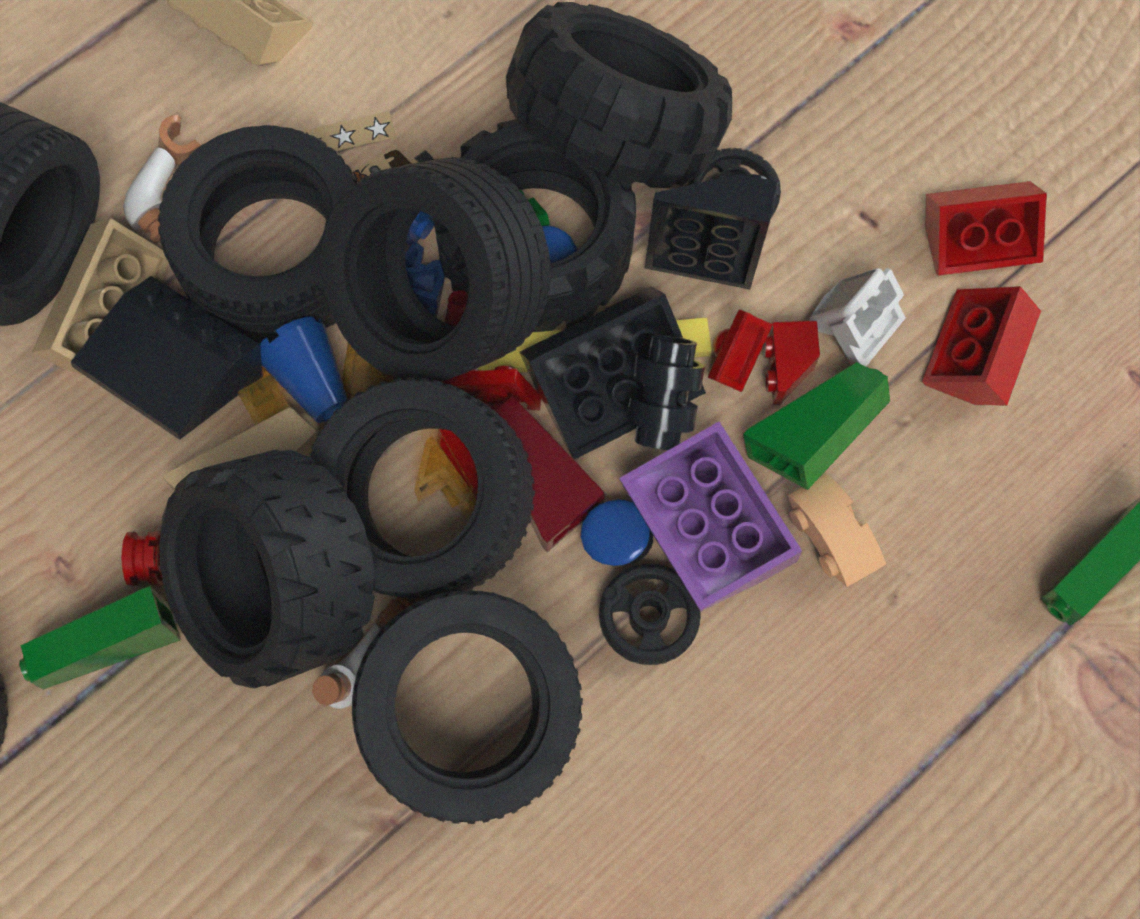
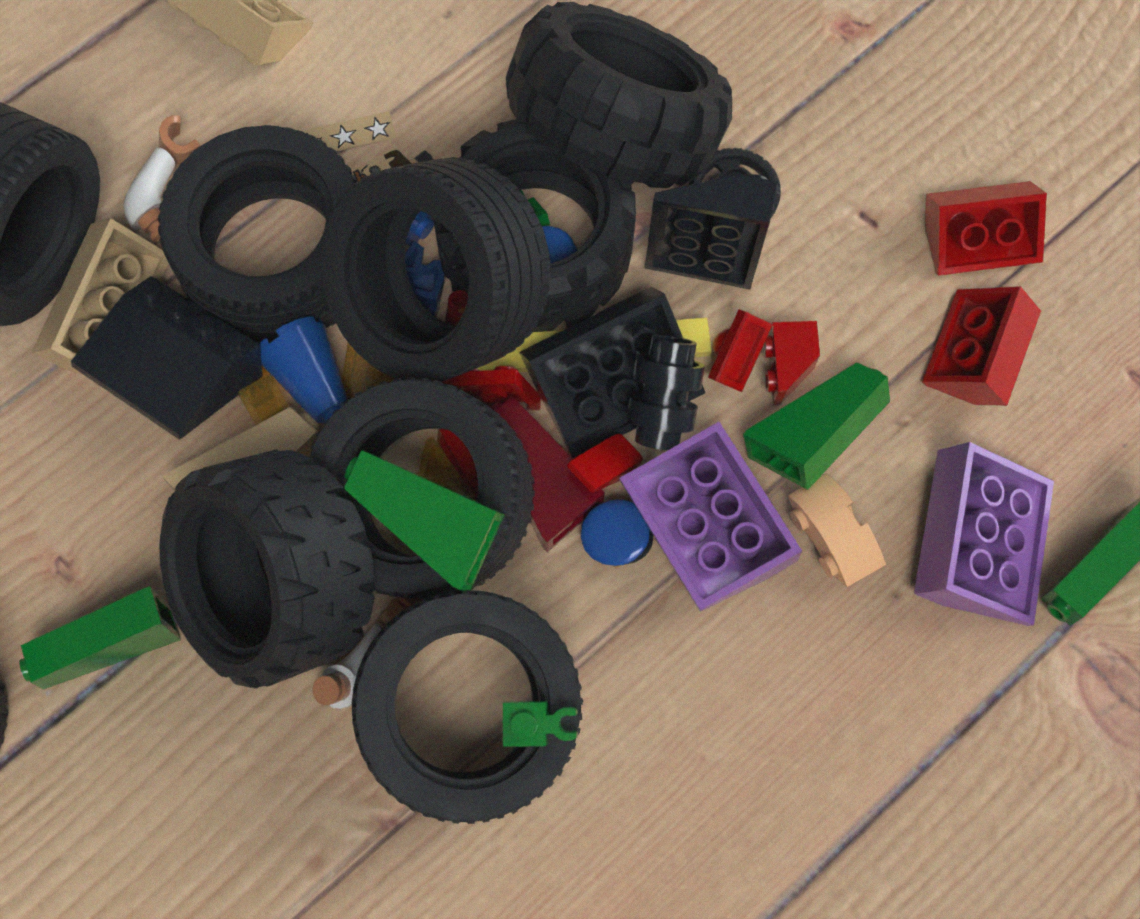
(141, 558): red wheel -> none
(430, 519): none -> green slope
(529, 723): none -> green plate
(605, 463): none -> red slope
(652, 649): black wheel -> none
(861, 313): white piece -> none
(984, 535): none -> medium lavender slope

